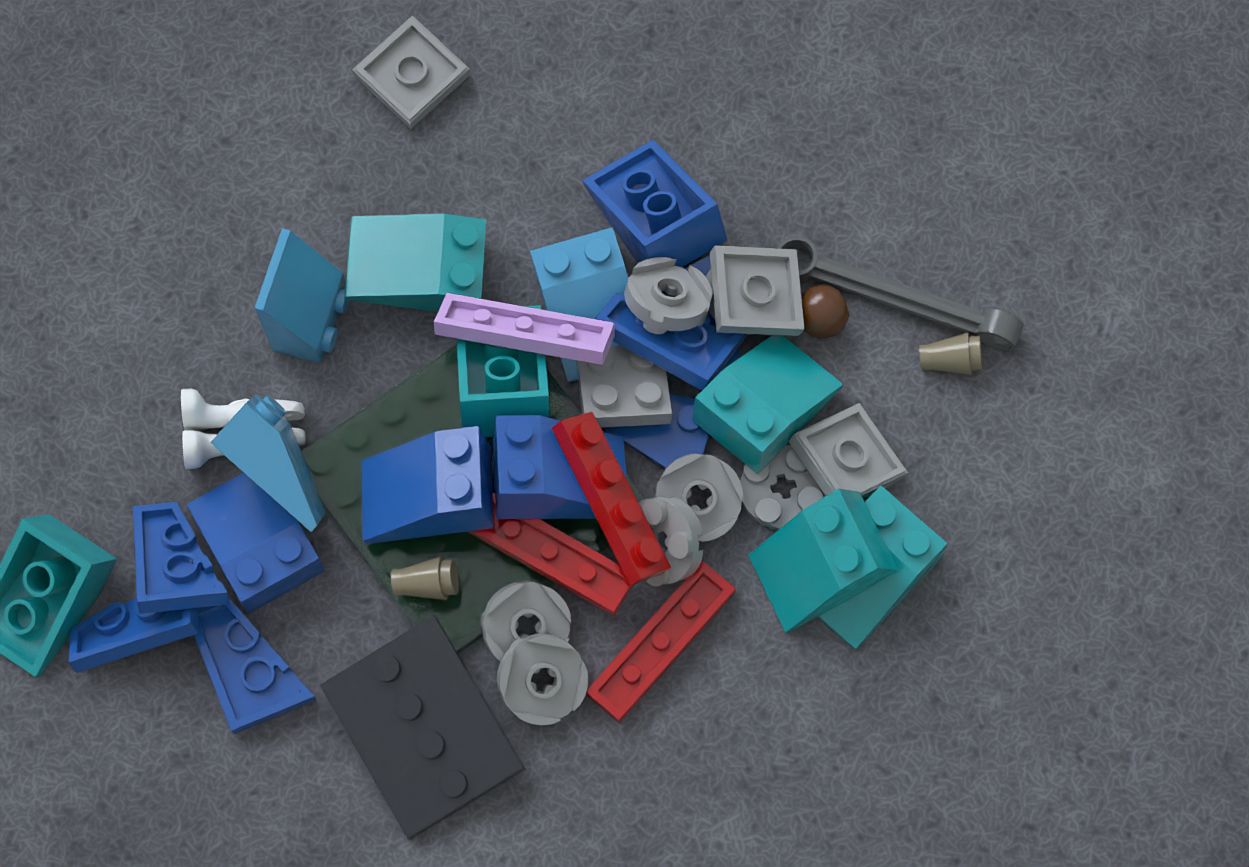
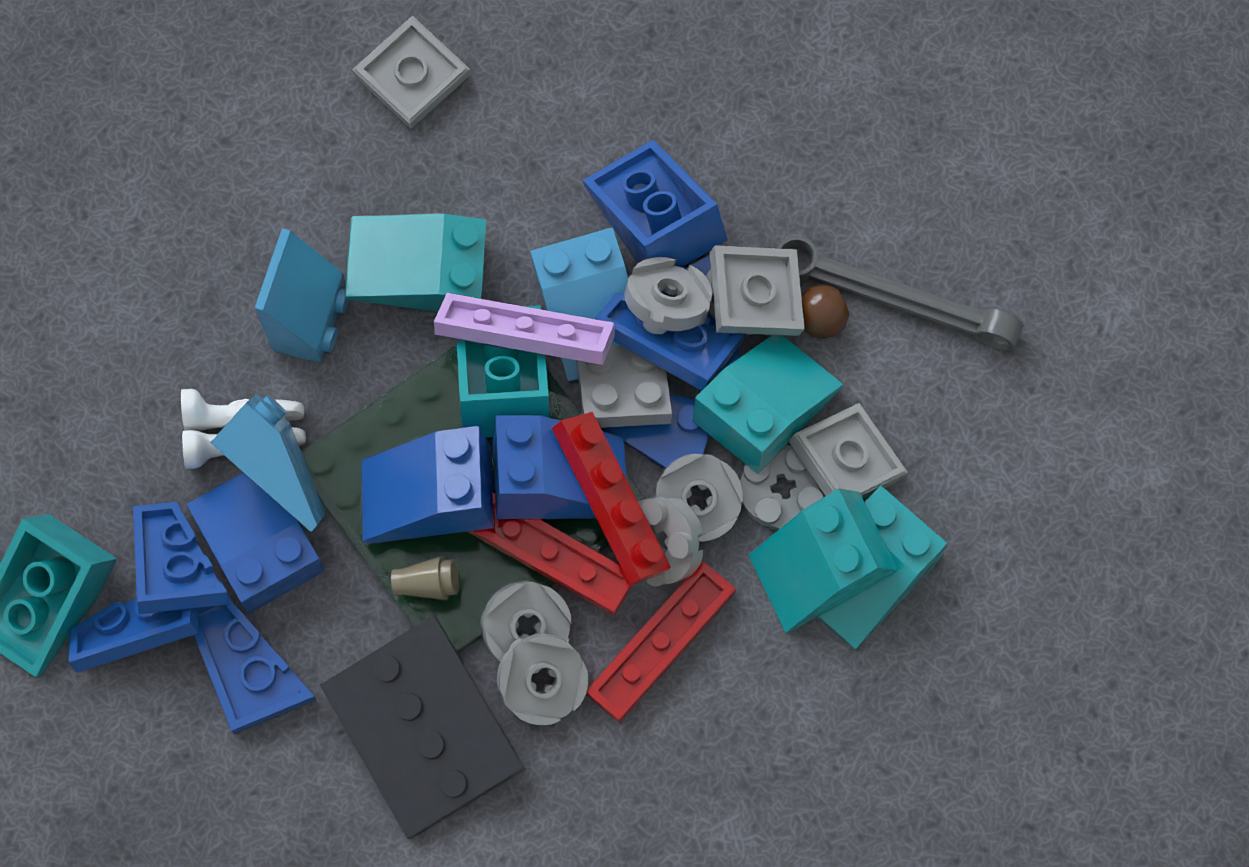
(955, 355): dark tan cone -> none

